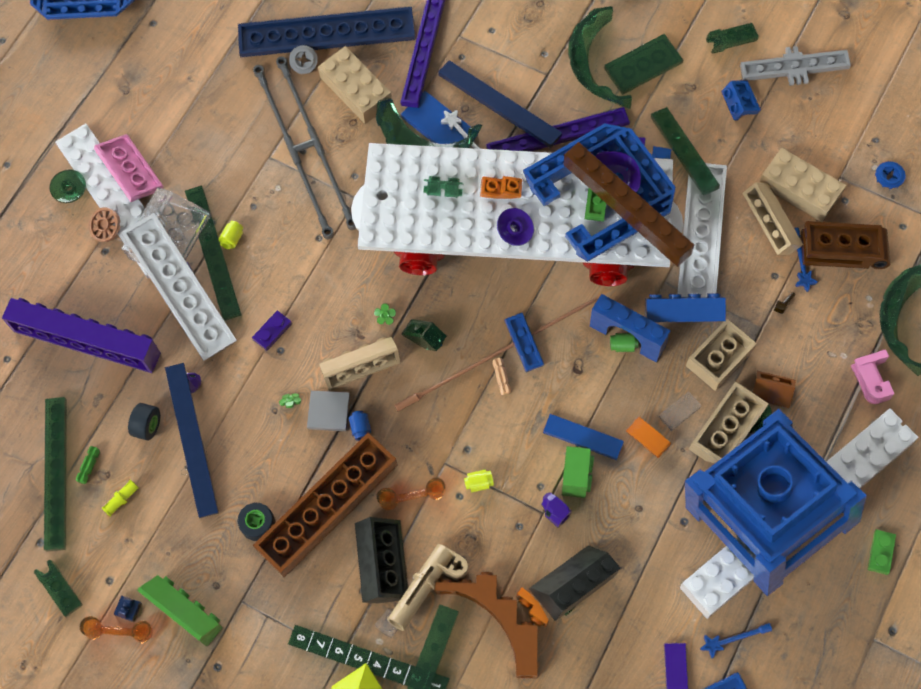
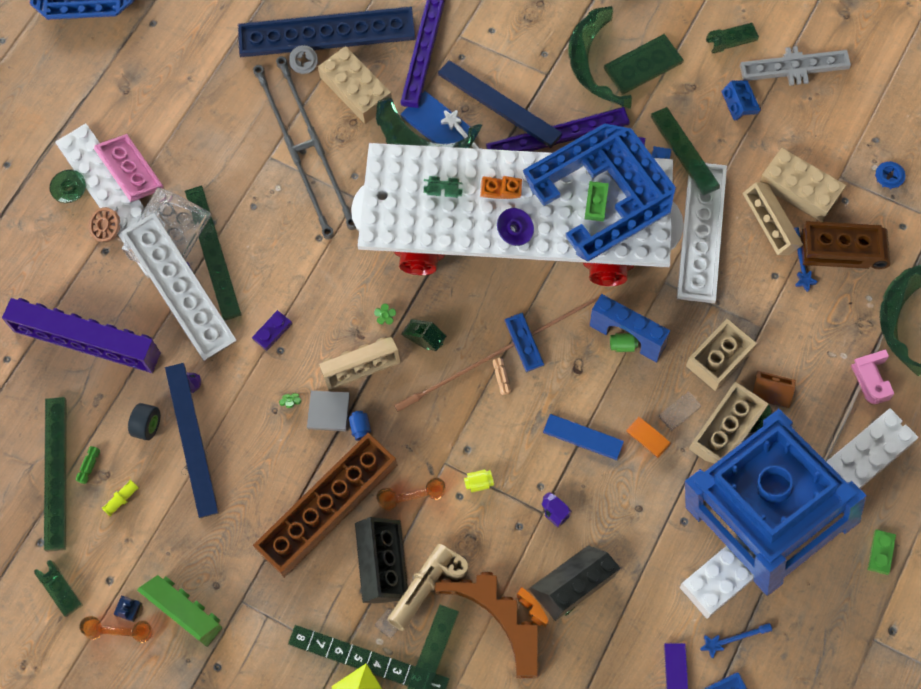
(231, 235): neon yellow brick -> none
(253, 515): black wheel -> none
(576, 470): bright green piece -> none
(618, 163): dark purple piece -> none
(628, 204): reddish brown brick -> none
(685, 309): blue brick -> none
(781, 306): dark brown hand -> none

